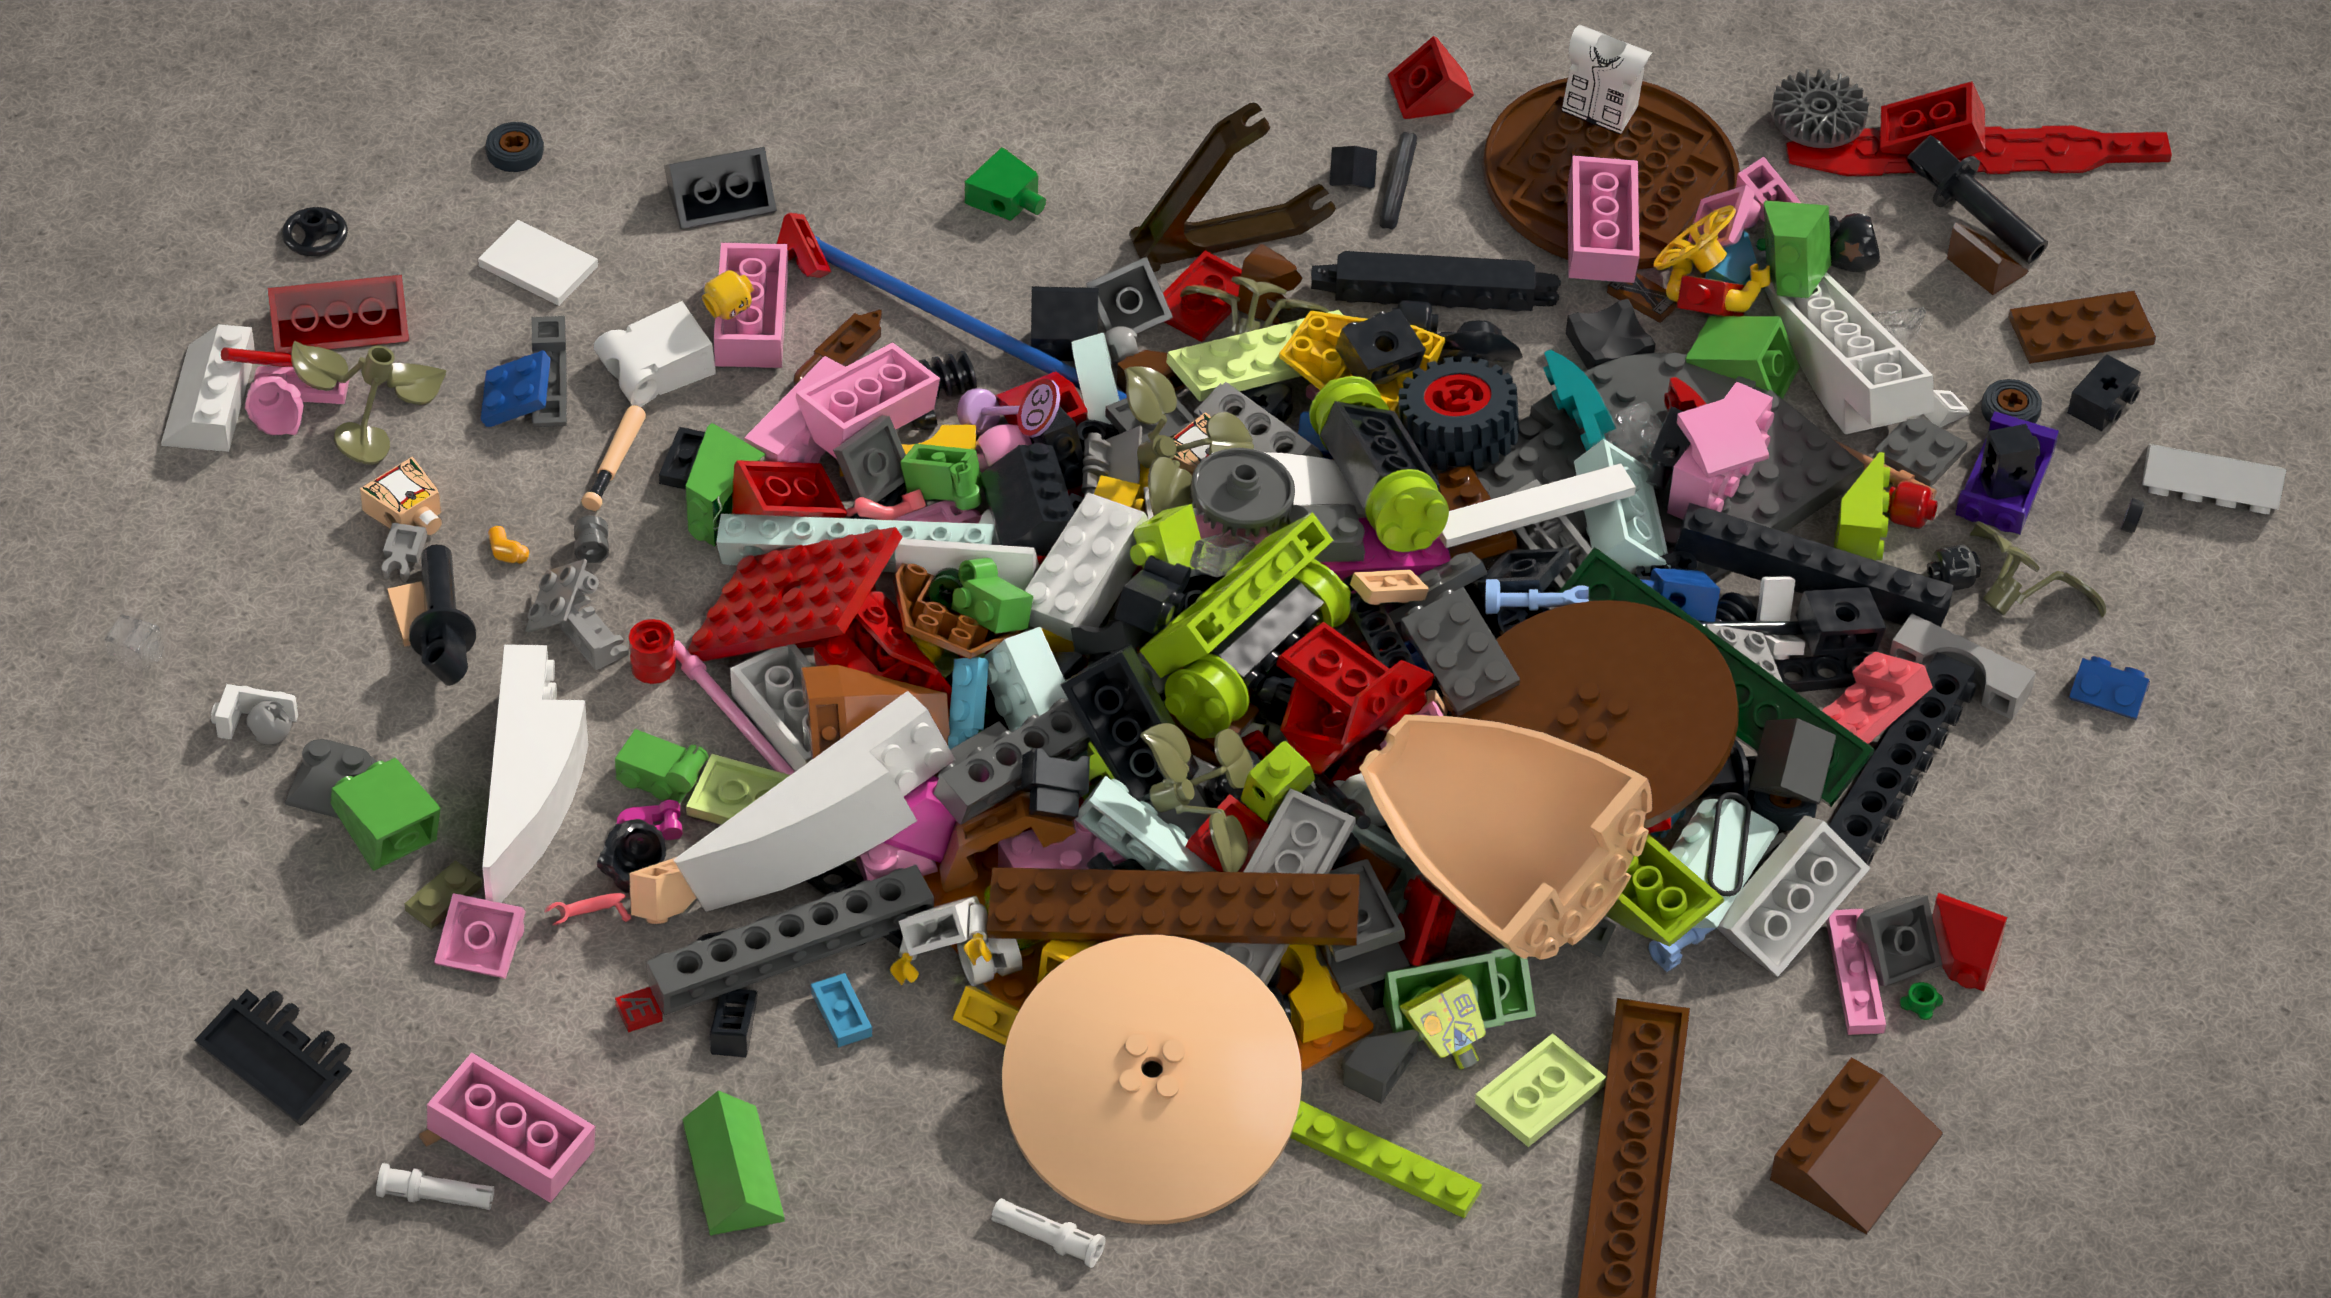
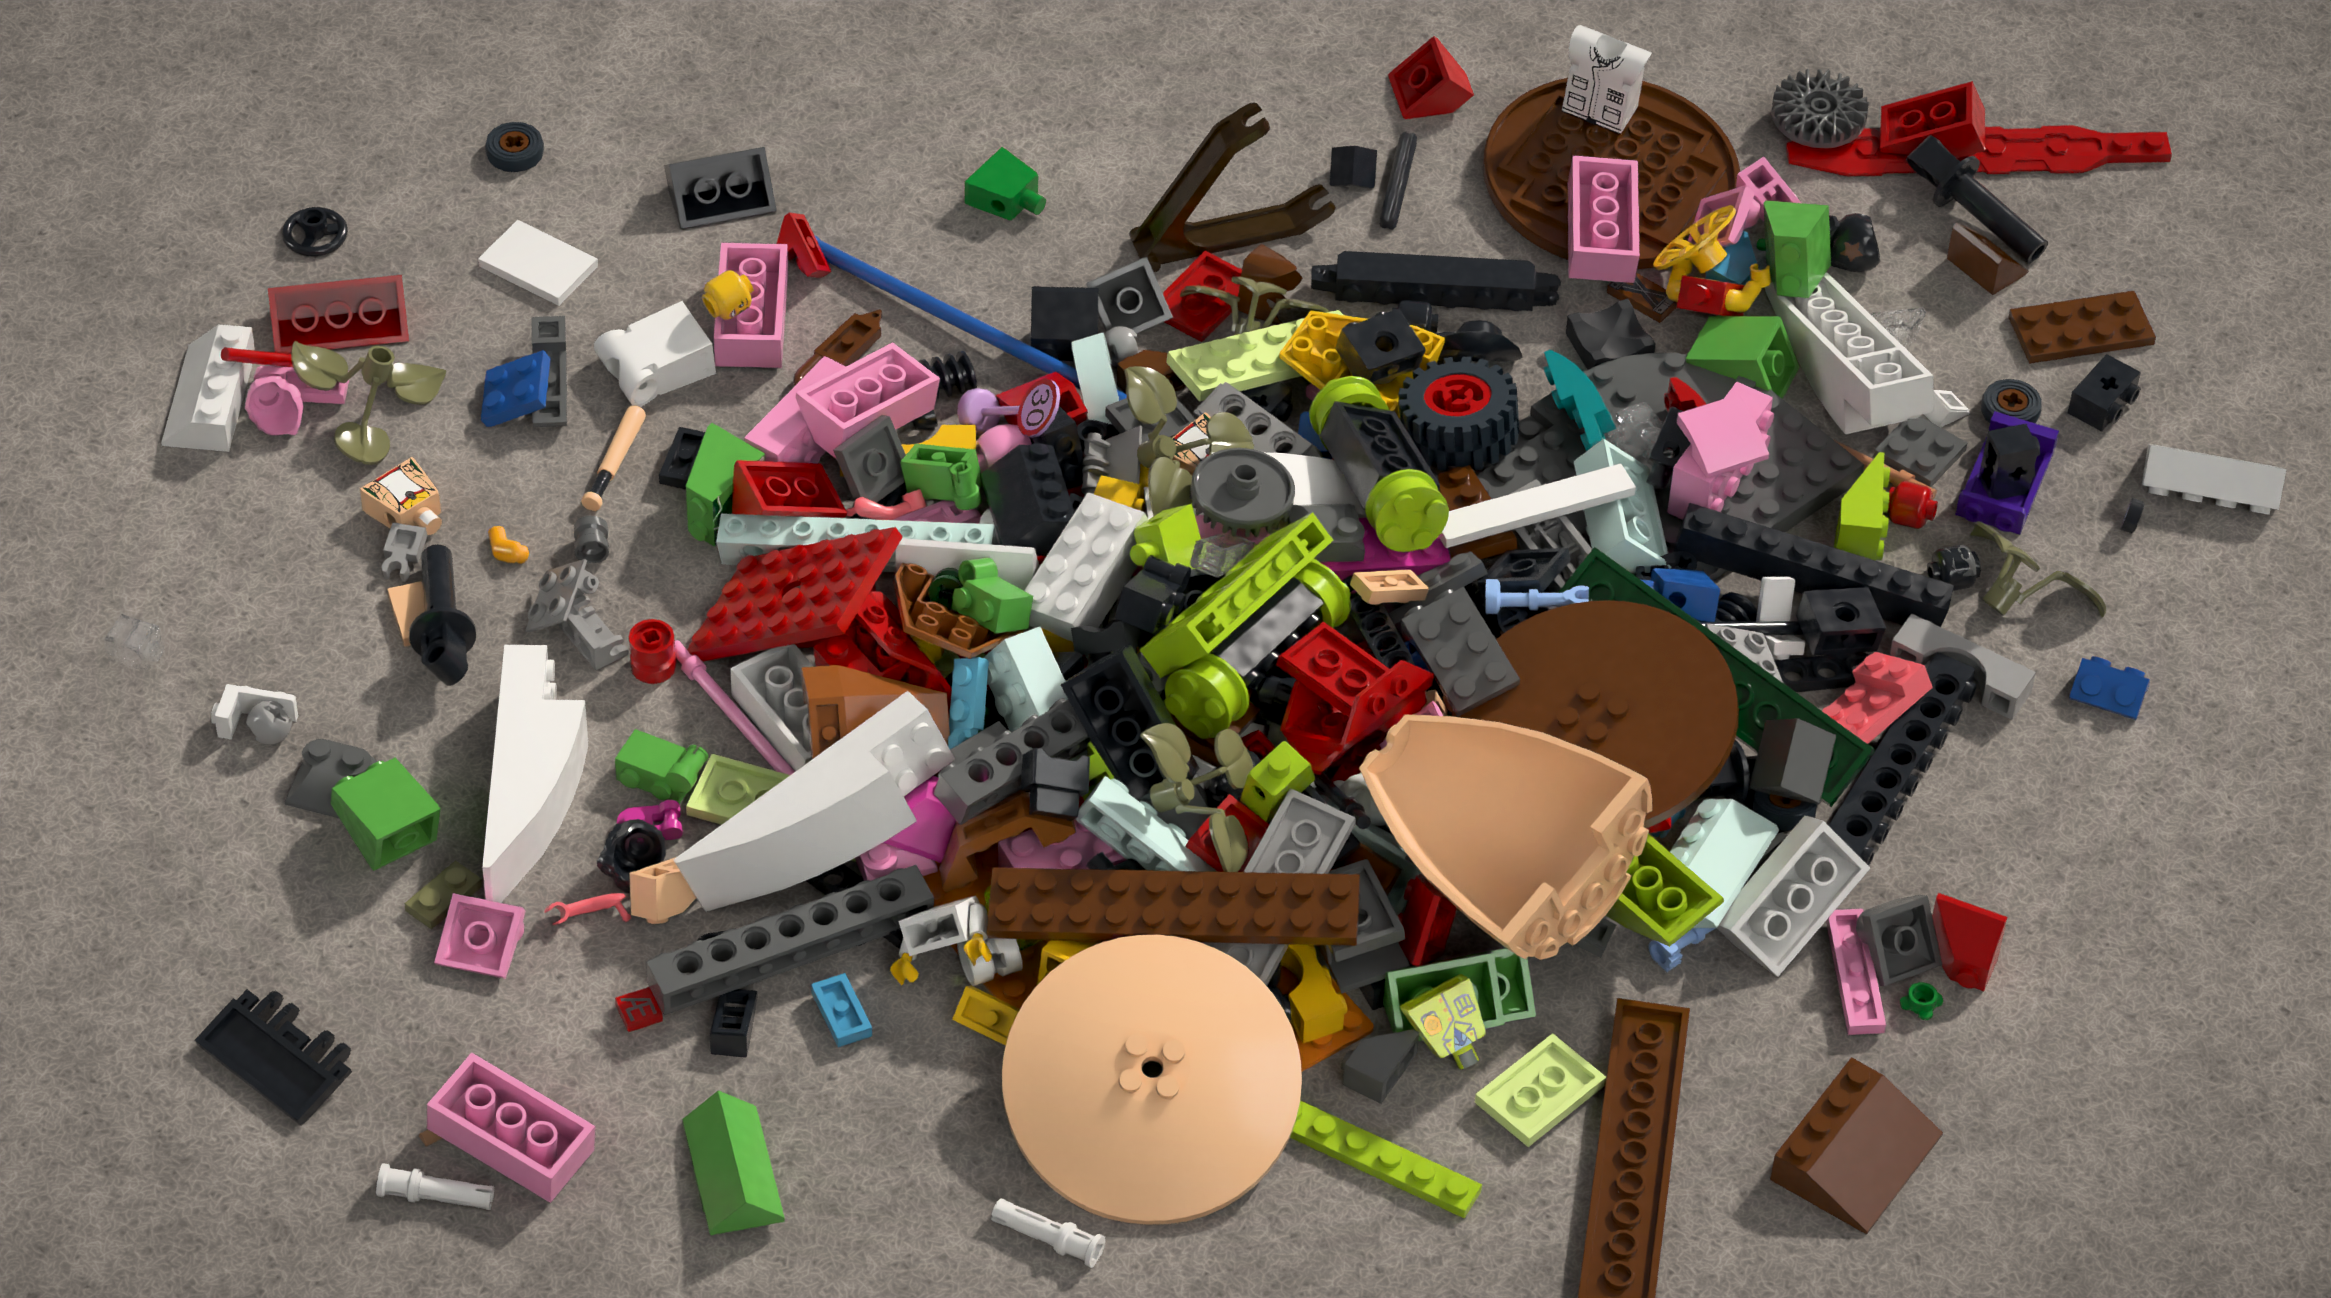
(1743, 848): black piece -> none

